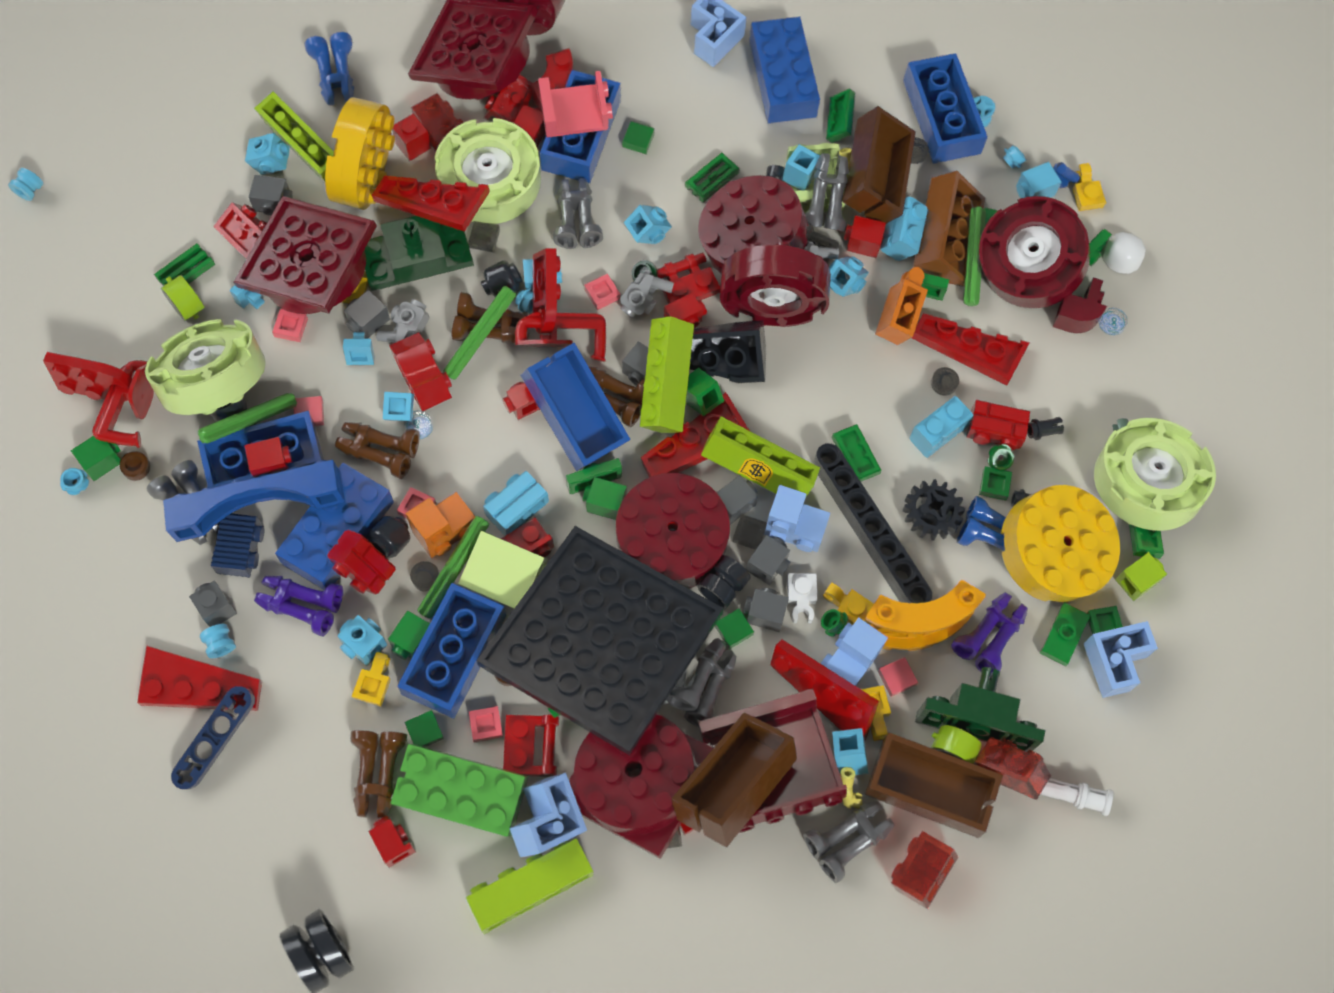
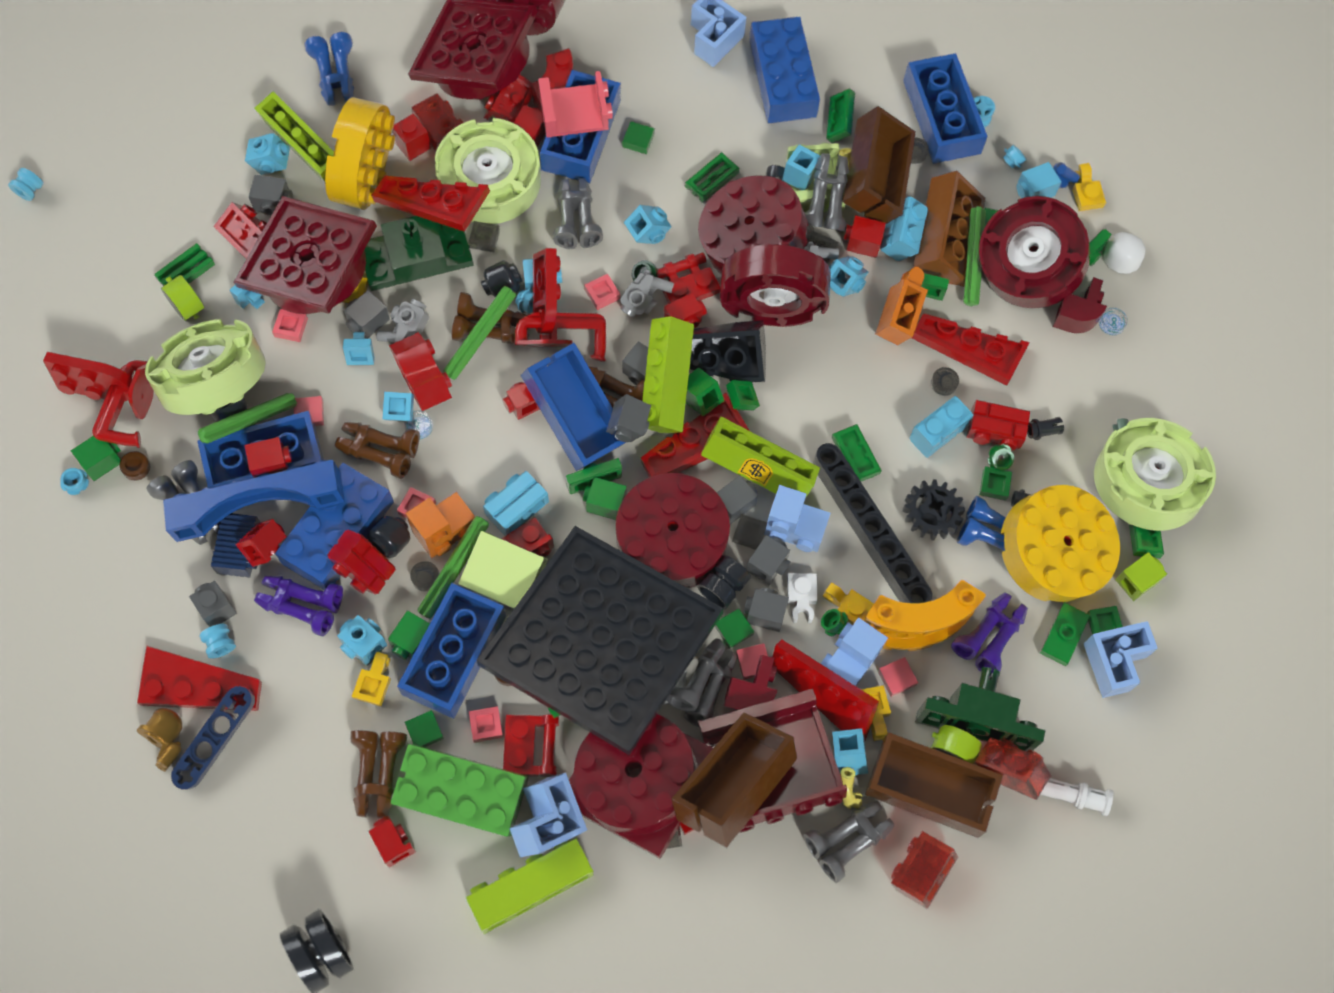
(162, 731): none -> pearl gold piece
(261, 542): none -> red brick
(629, 419): none -> dark grey brick
(742, 395): none -> green tile
(745, 694): none -> dark red brick
(749, 658): none -> coral tile

